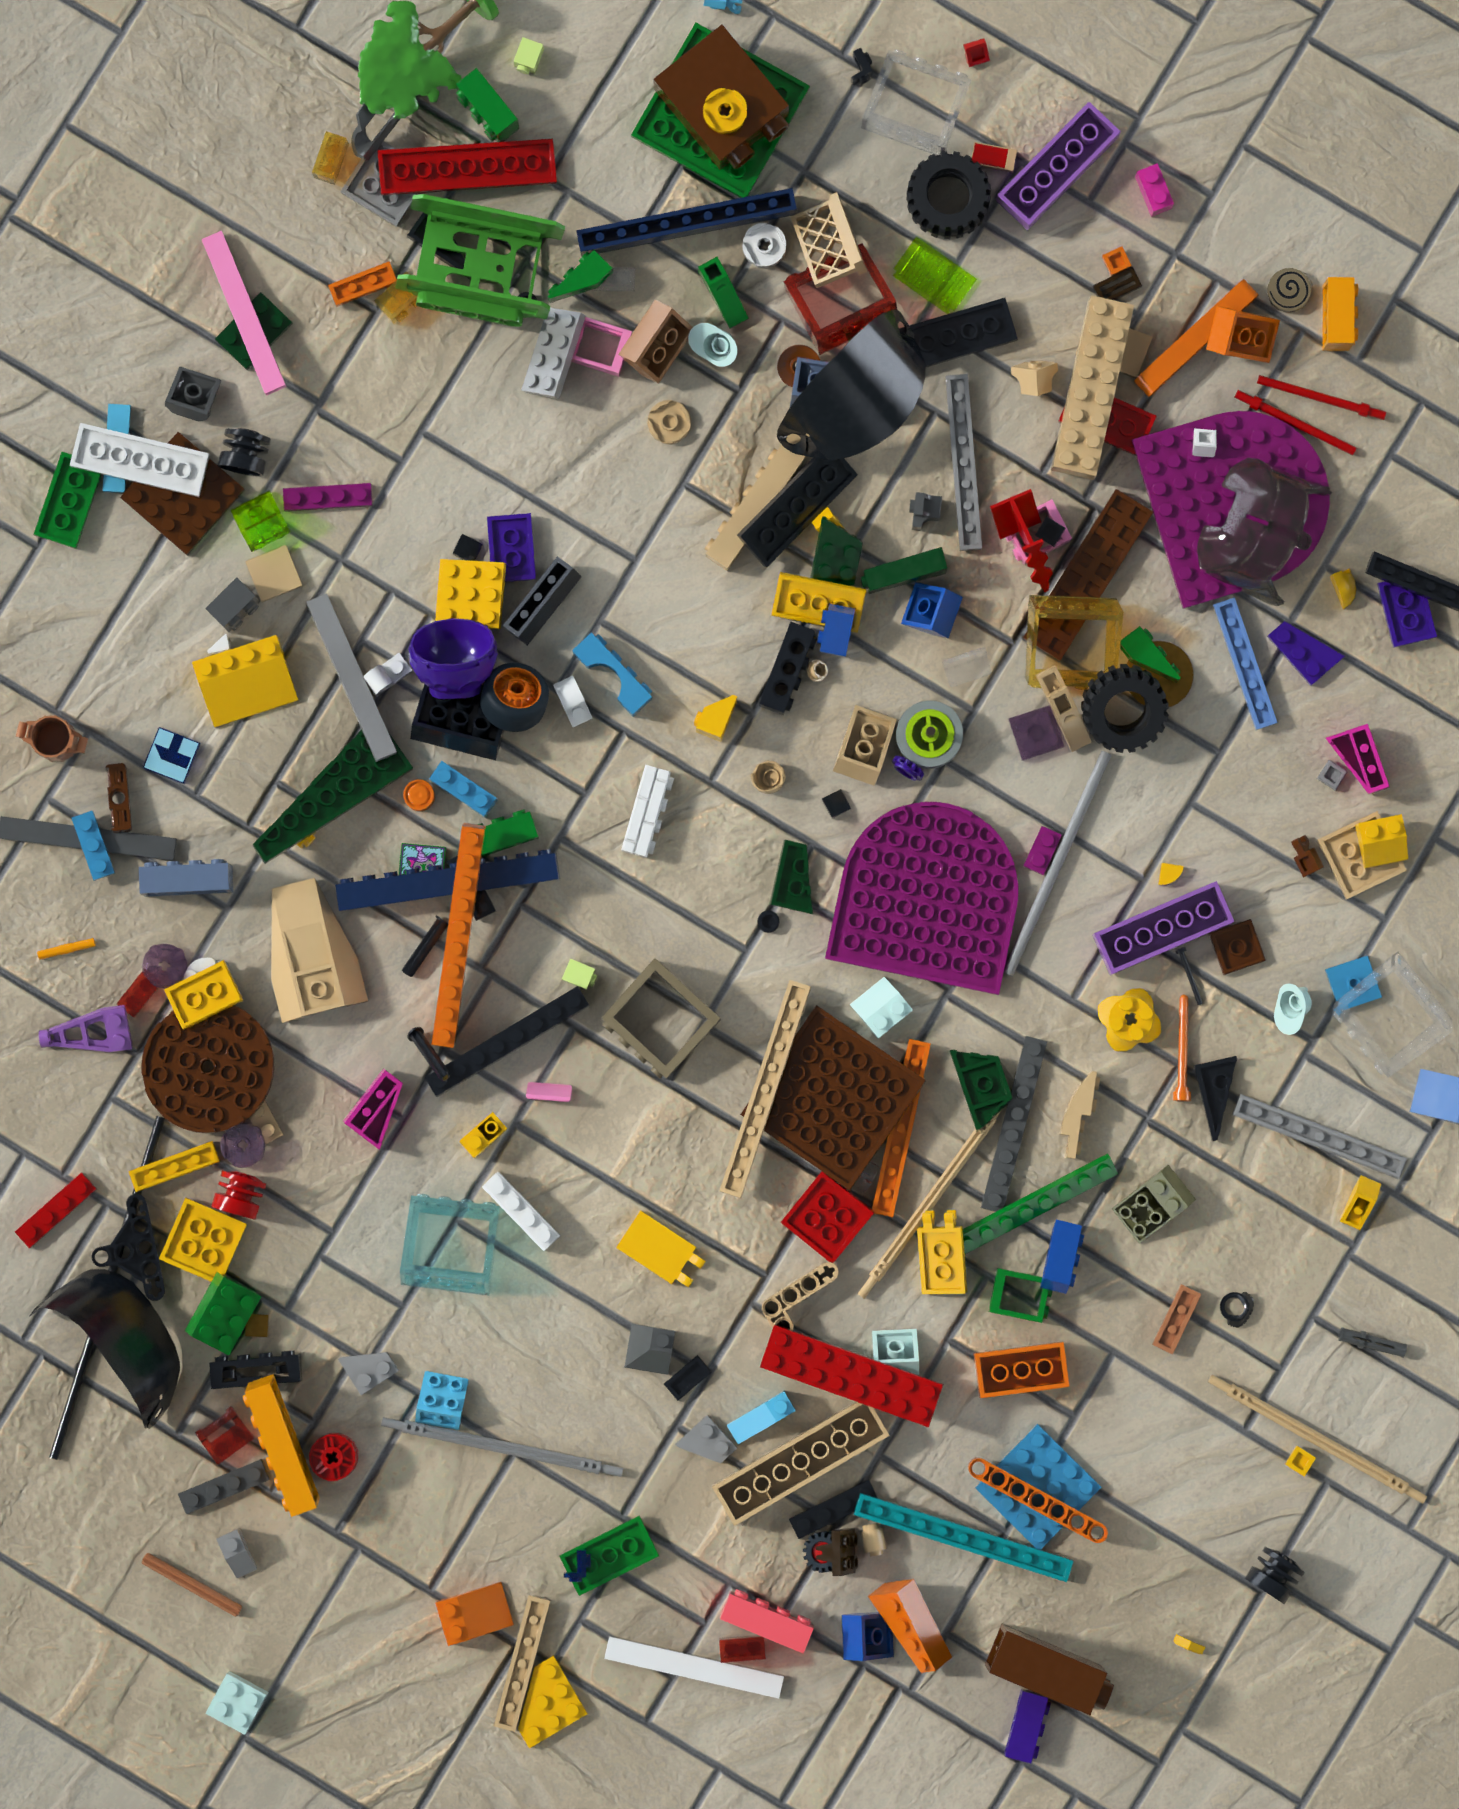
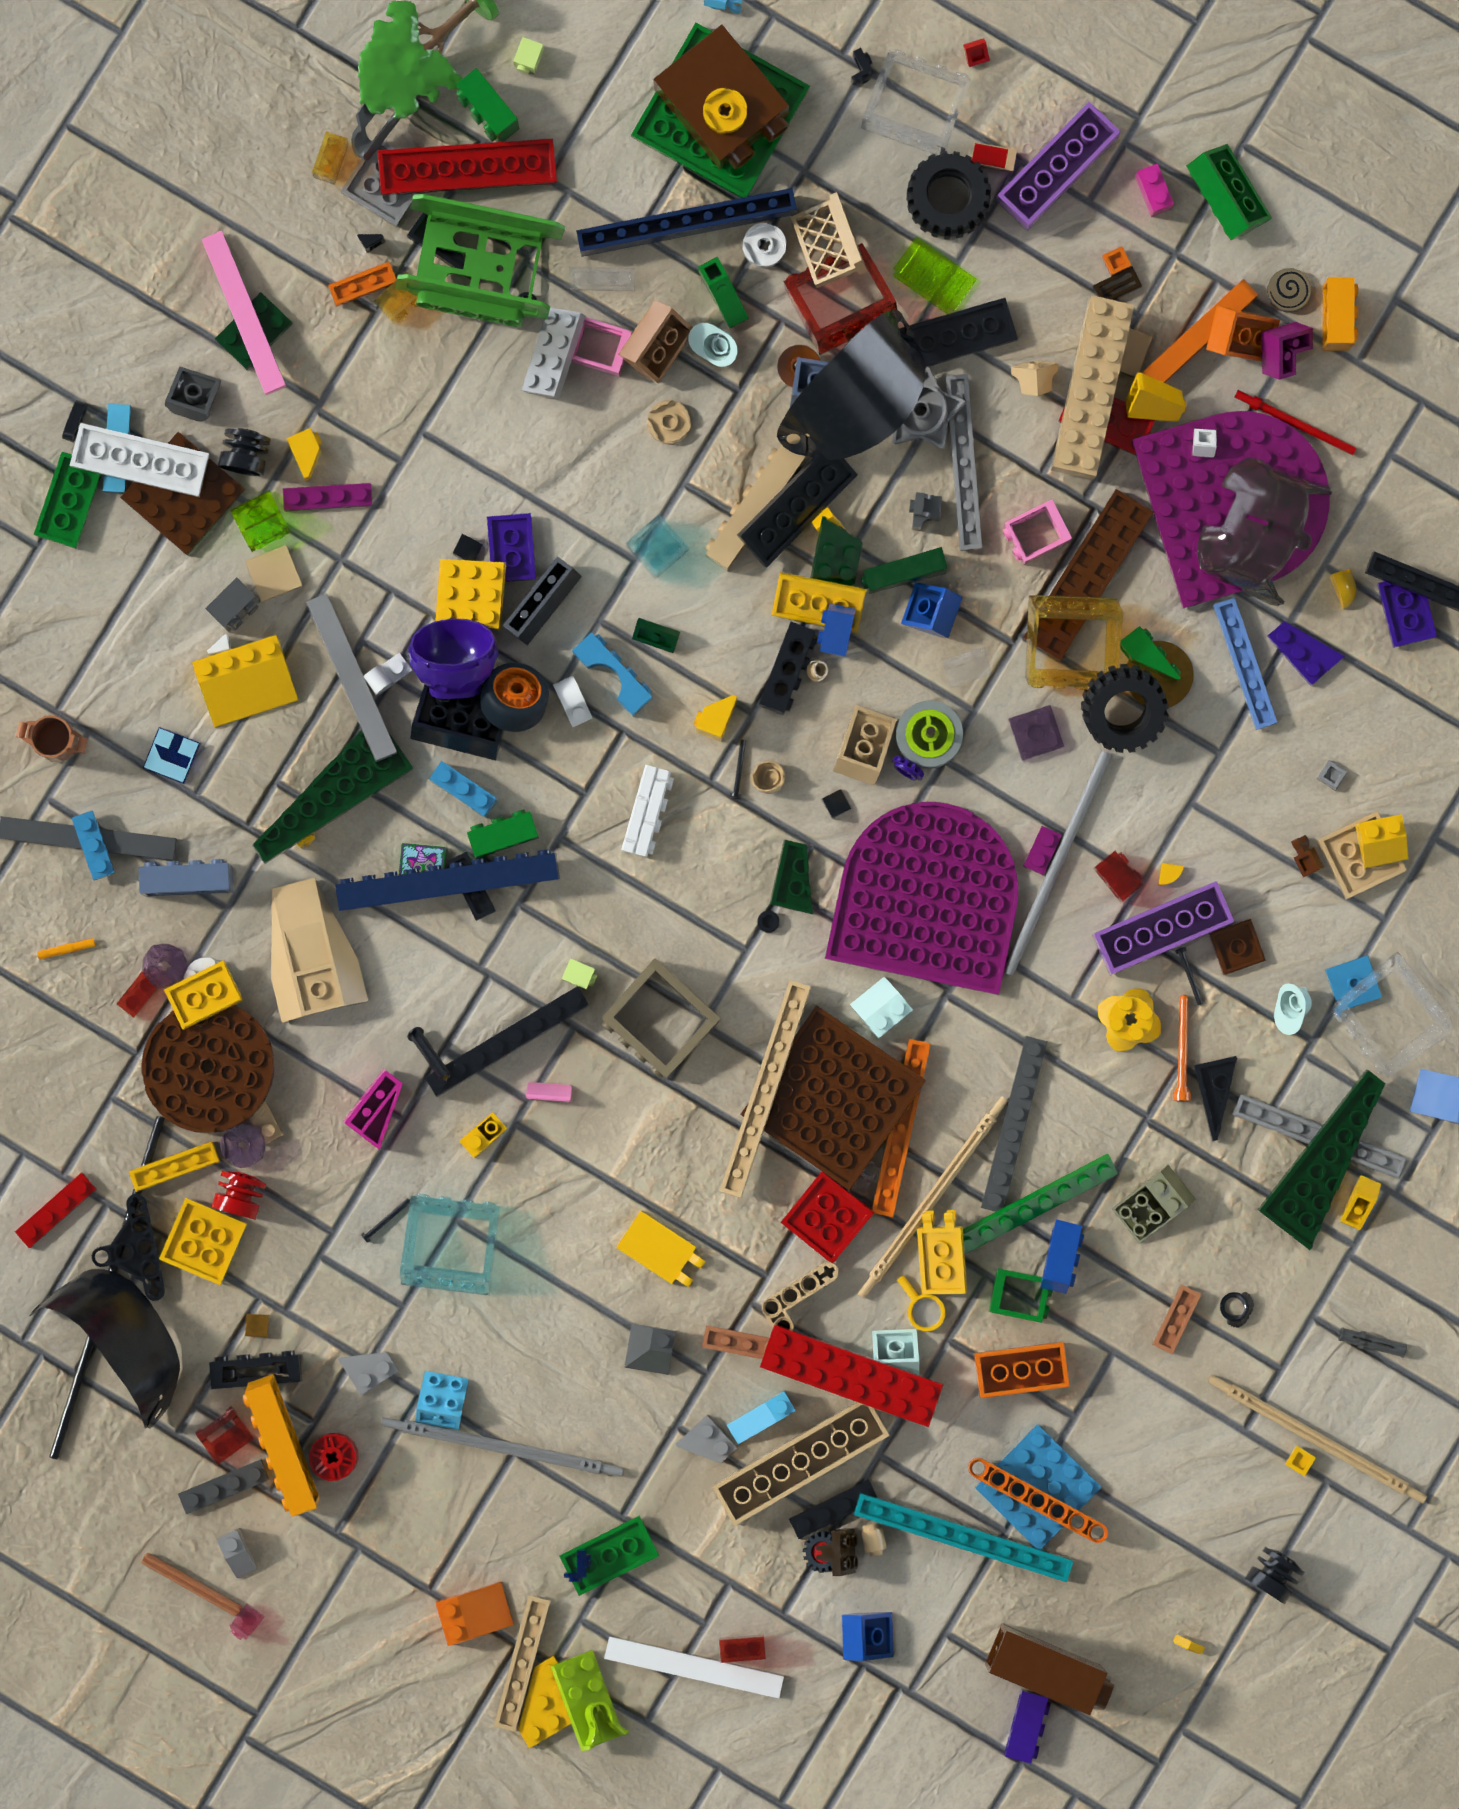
(75, 418): none -> black beam
(116, 1029): medium lavender plate -> none
(119, 783): reddish brown piece -> none
(222, 1313): green brick -> none
(237, 1702): light aqua brick -> none
(246, 1622): none -> clear pink bracket
(306, 451): none -> yellow slope
(366, 1236): none -> black piece
(371, 241): none -> black slope
(419, 795): orange wheel -> none
(425, 946): black axle -> none
(458, 935): orange brick -> none
(521, 1211): white brick -> none
(585, 277): green slope -> none
(587, 1700): none -> lime plate
(656, 635): none -> dark green plate
(657, 546): none -> clear light blue brick
(687, 1377): black tile -> none
(734, 1342): none -> nougat plate
(735, 794): none -> black piece
(767, 1621): coral brick -> none
(911, 1623): orange wedge -> none
(925, 1310): none -> piece
(934, 423): none -> light grey plate
(982, 1085): dark green wing -> none
(1016, 516): red piece -> none
(1050, 531): black plate -> none
(1063, 708): tan slope -> none
(1080, 1104): tan slope -> none
(1119, 876): none -> clear red brick
(1154, 400): none -> yellow slope
(1228, 191): none -> green slope
(1281, 347): none -> magenta brick
(1309, 1185): none -> dark green wing
(1361, 756): dark pink wedge -> none
(1362, 409): red bar -> none

